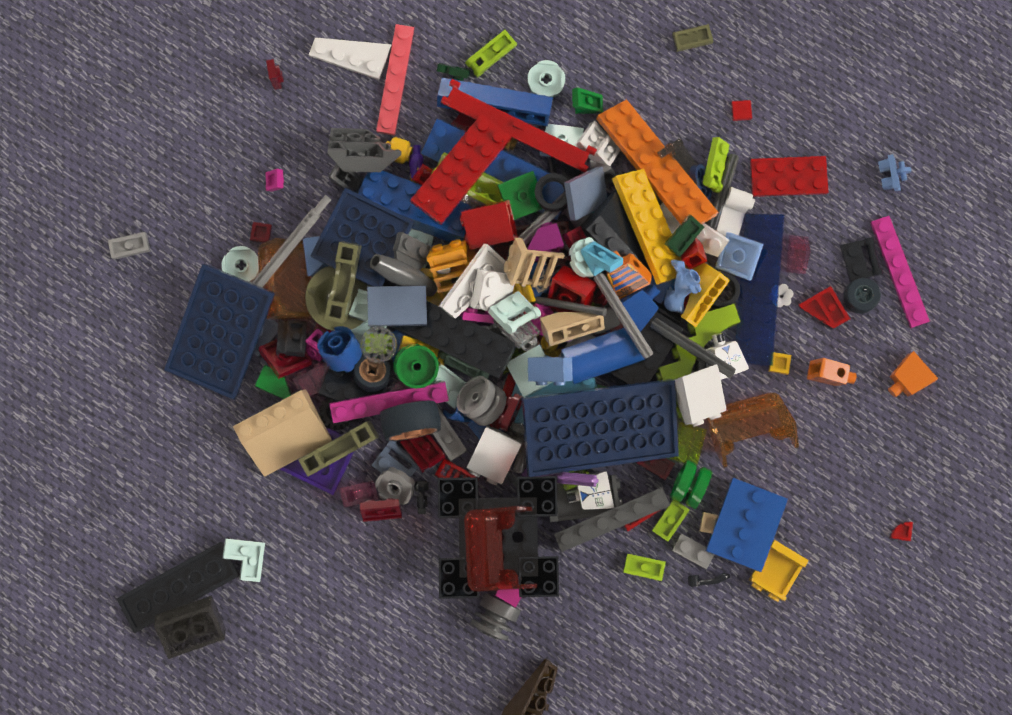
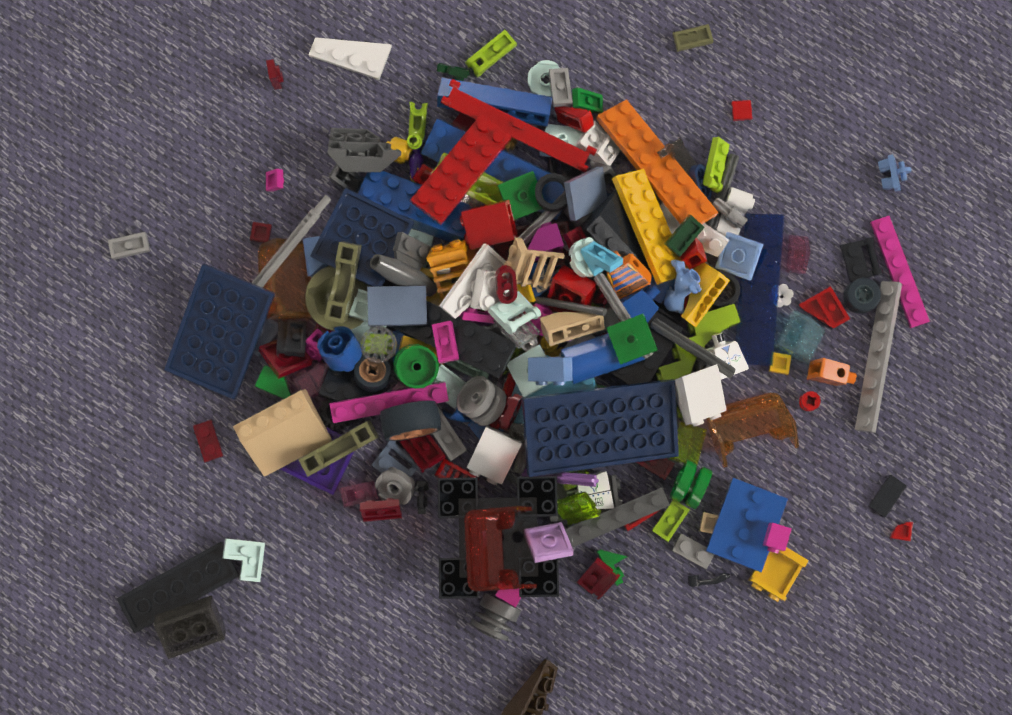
(208, 441): none -> dark red plate
(248, 257): light aqua plate -> none
(395, 80): coral plate -> none
(417, 125): none -> lime piece
(445, 342): none -> dark pink plate
(506, 283): none -> dark red plate
(548, 542): none -> lavender plate
(560, 87): none -> light grey plate
(575, 118): none -> red slope
(577, 508): none -> clear neon green plate
(598, 578): none -> dark red plate
(611, 559): none -> green slope
(632, 339): none -> green plate
(644, 567): lime plate -> none
(729, 212): none -> light grey axle
(776, 537): none -> dark pink brick
(789, 176): red plate -> none
(800, 337): none -> clear light blue slope
(806, 403): none -> red wheel
(878, 357): none -> light grey plate
(887, 496): none -> black tile
(911, 376): orange torso -> none

